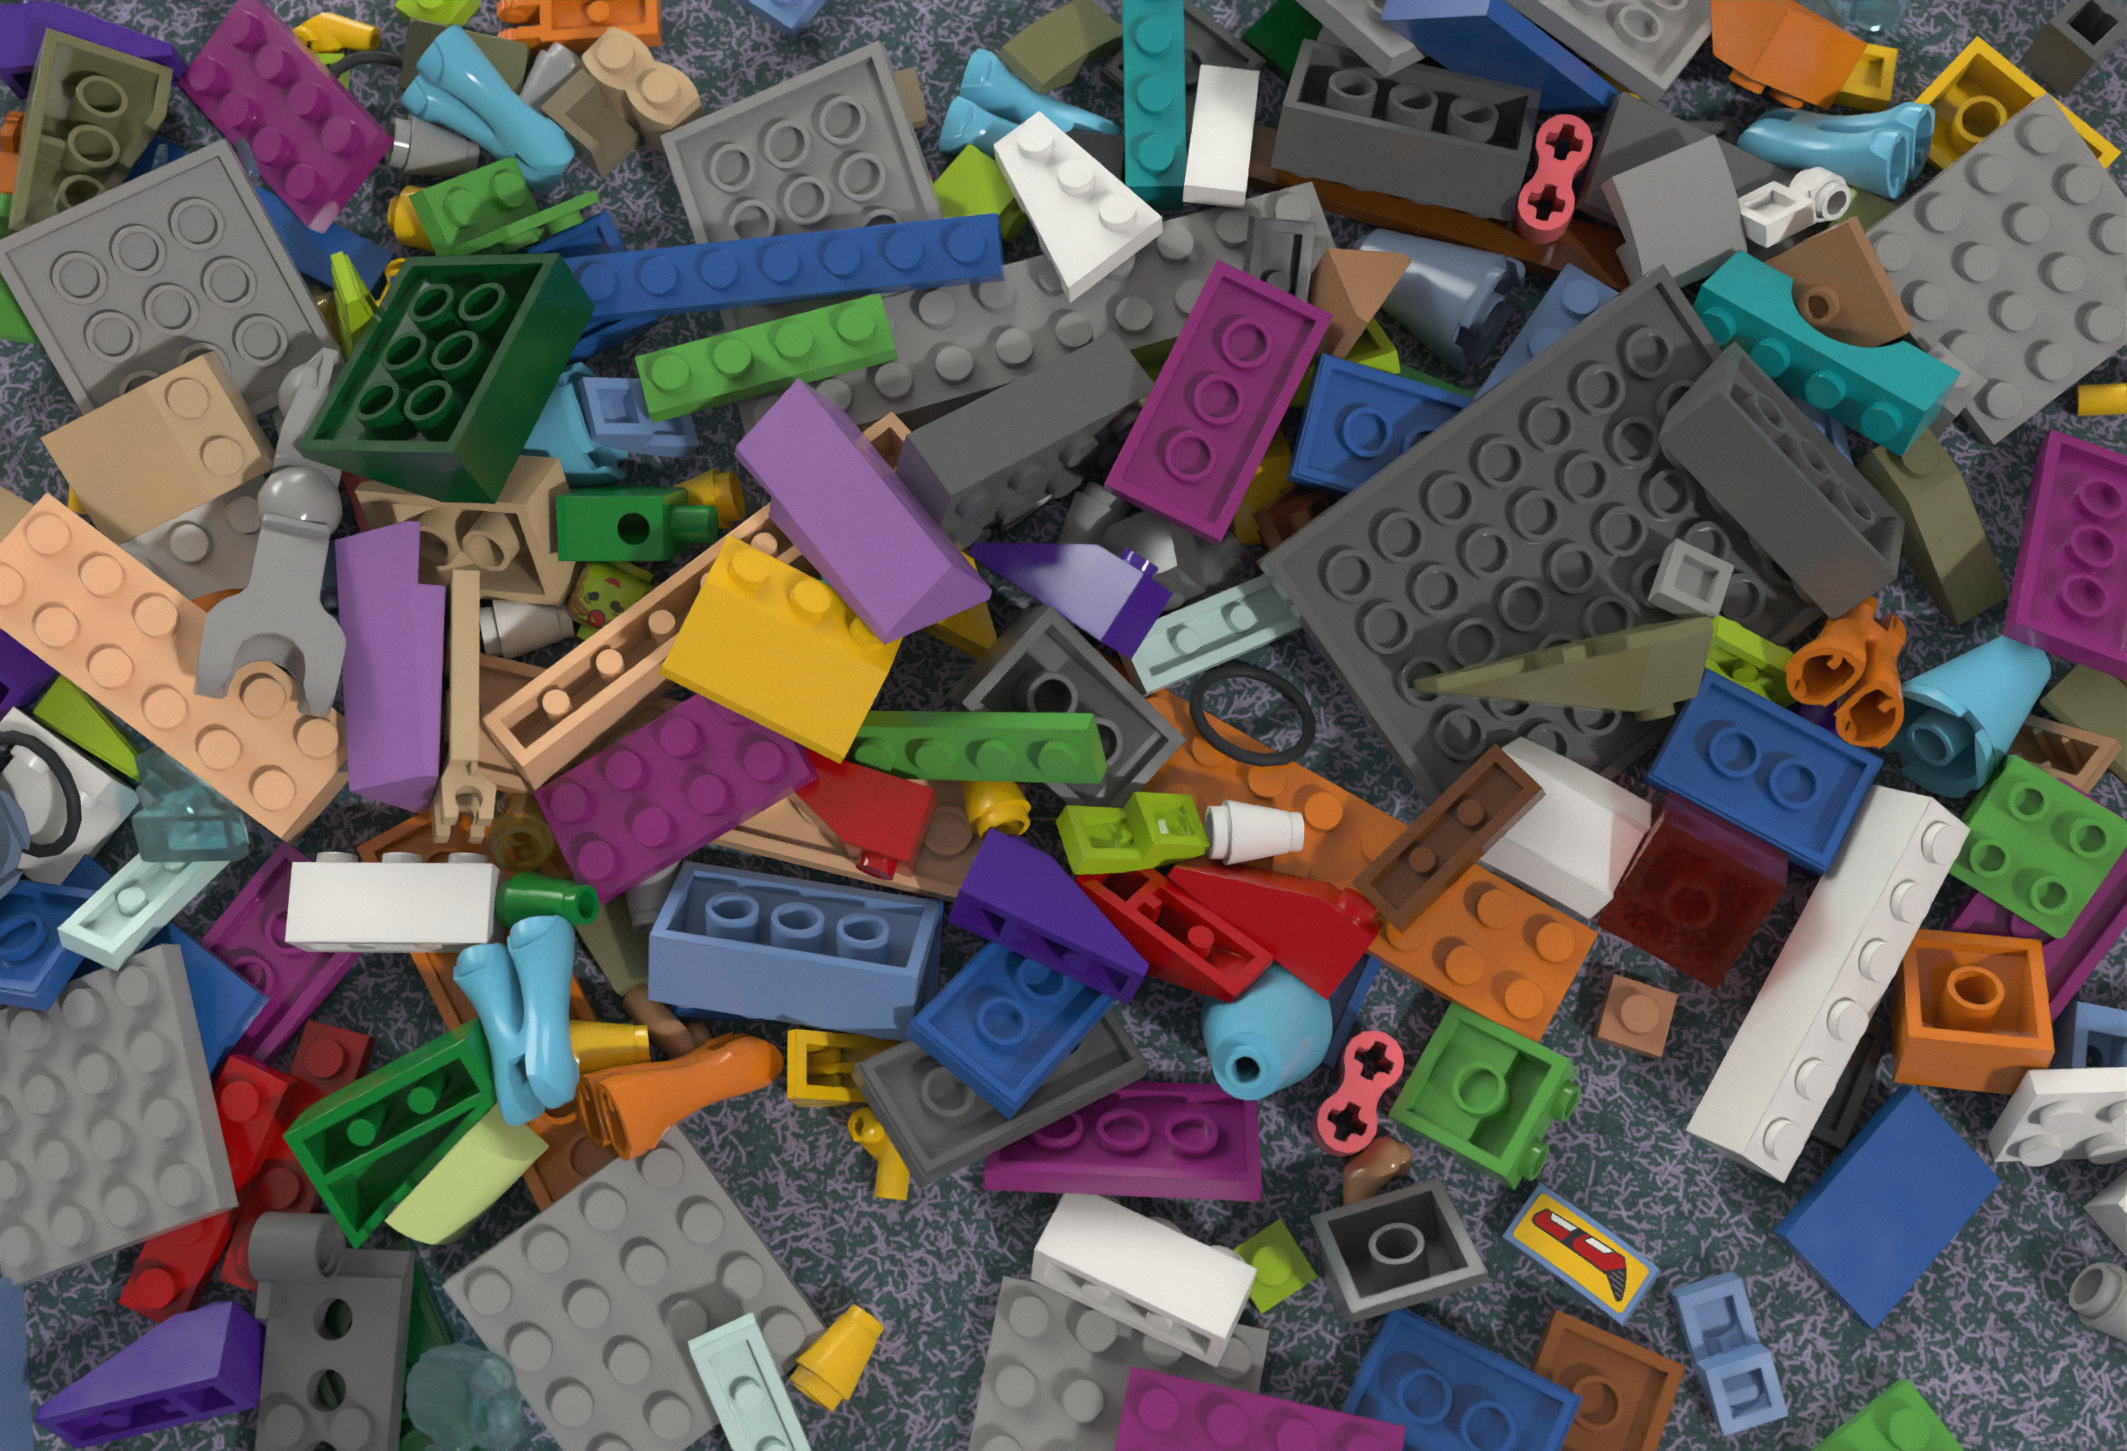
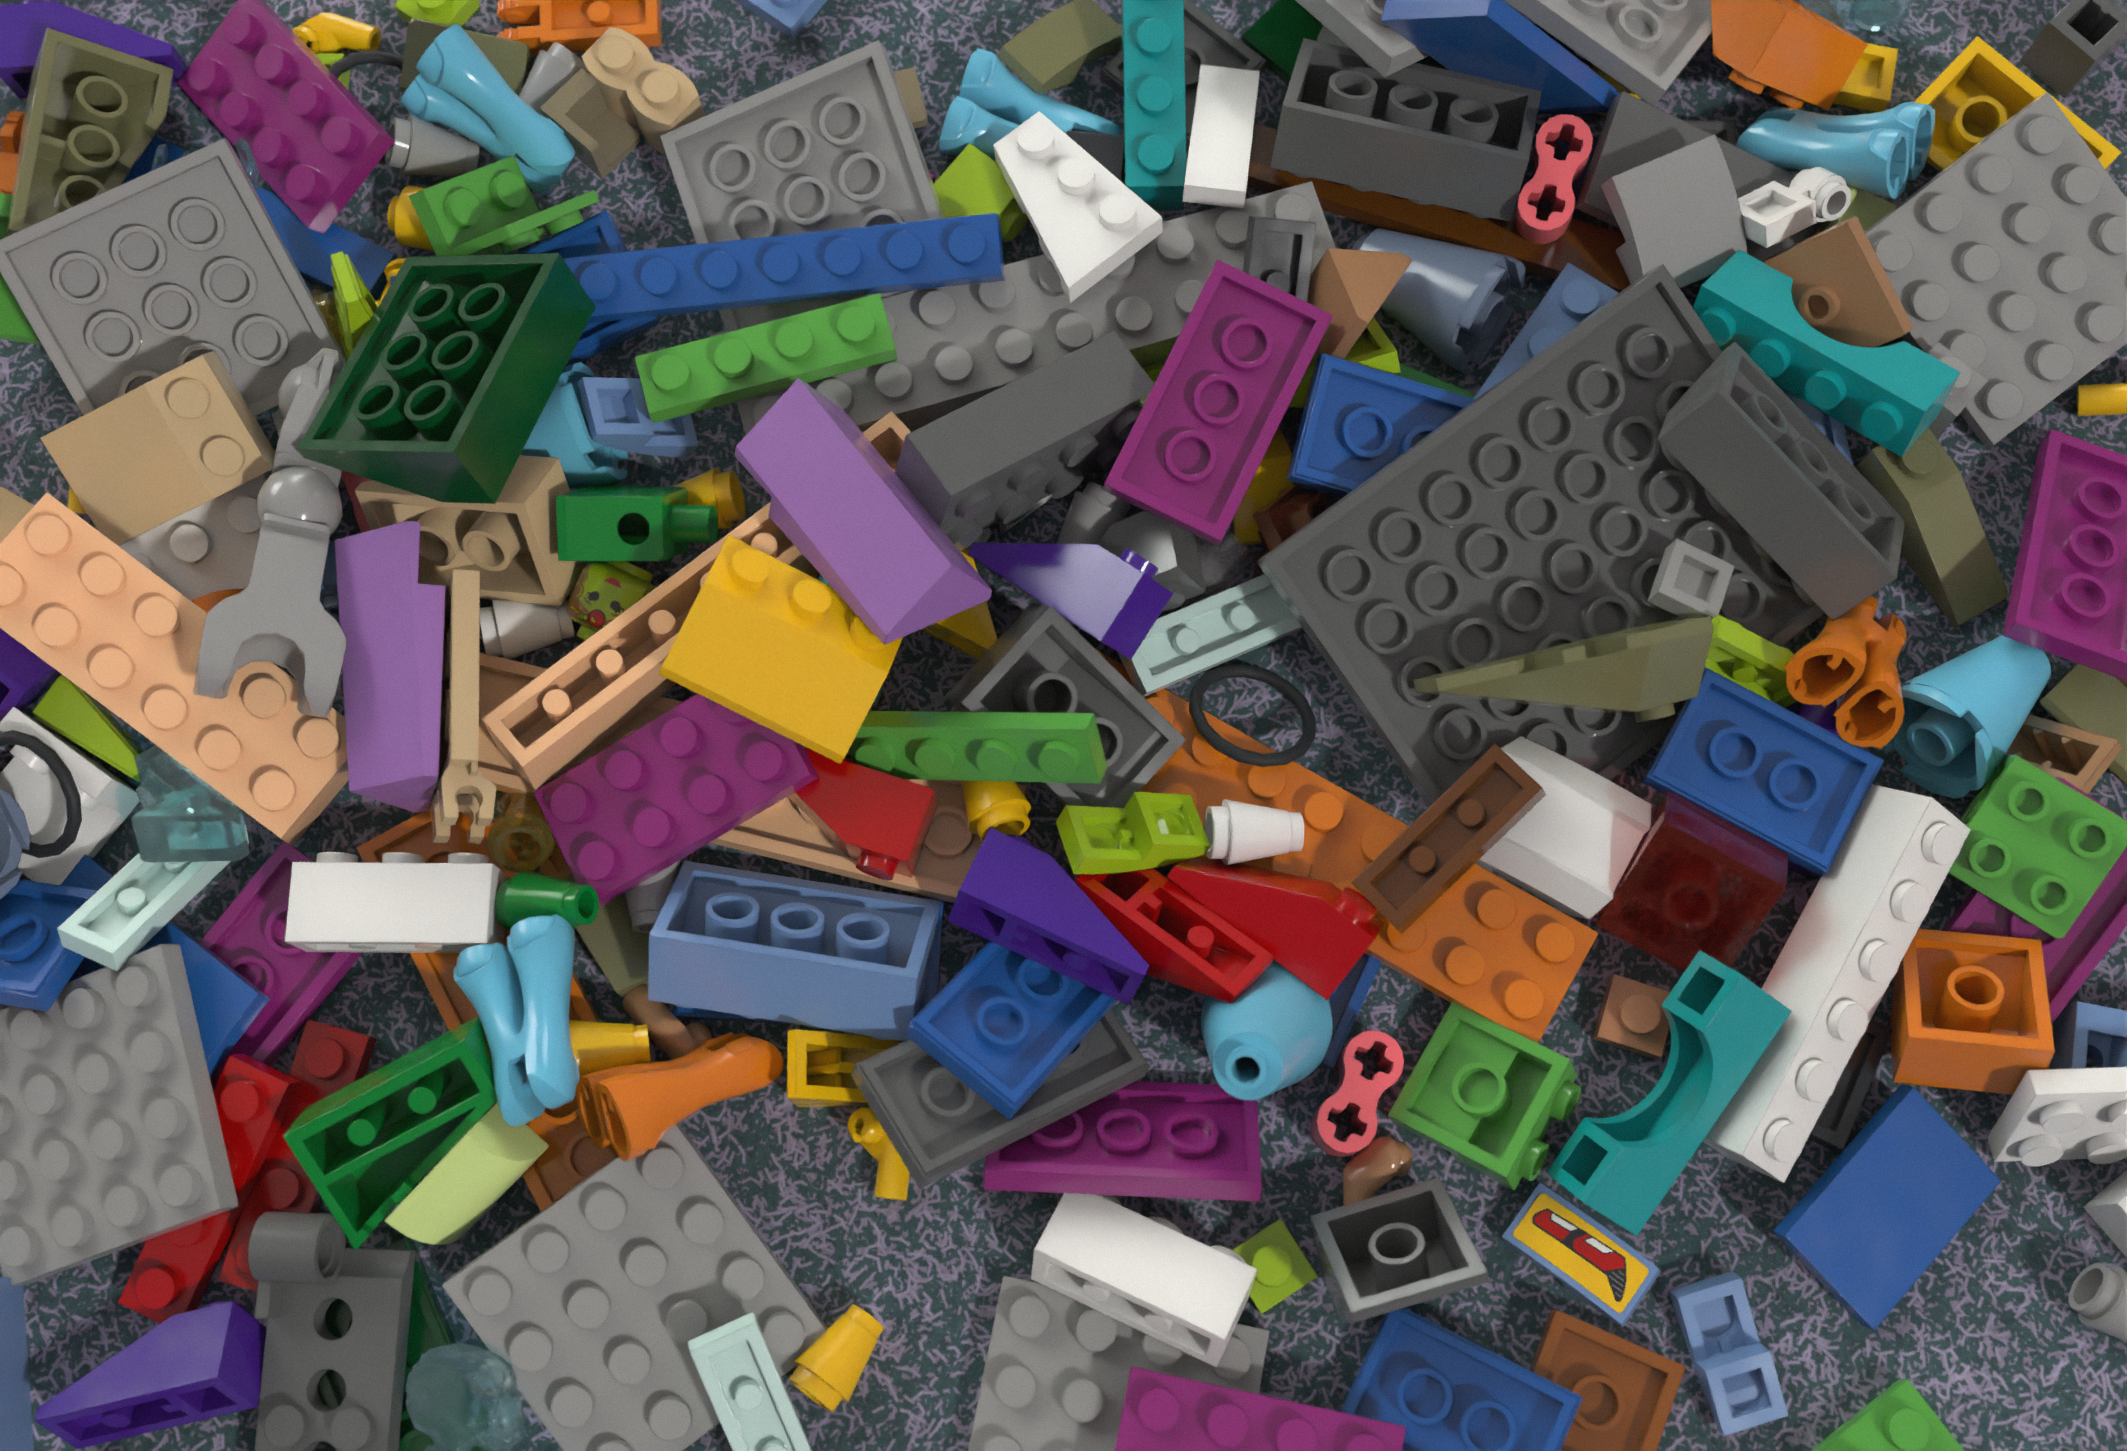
(1717, 1036): none -> teal arch

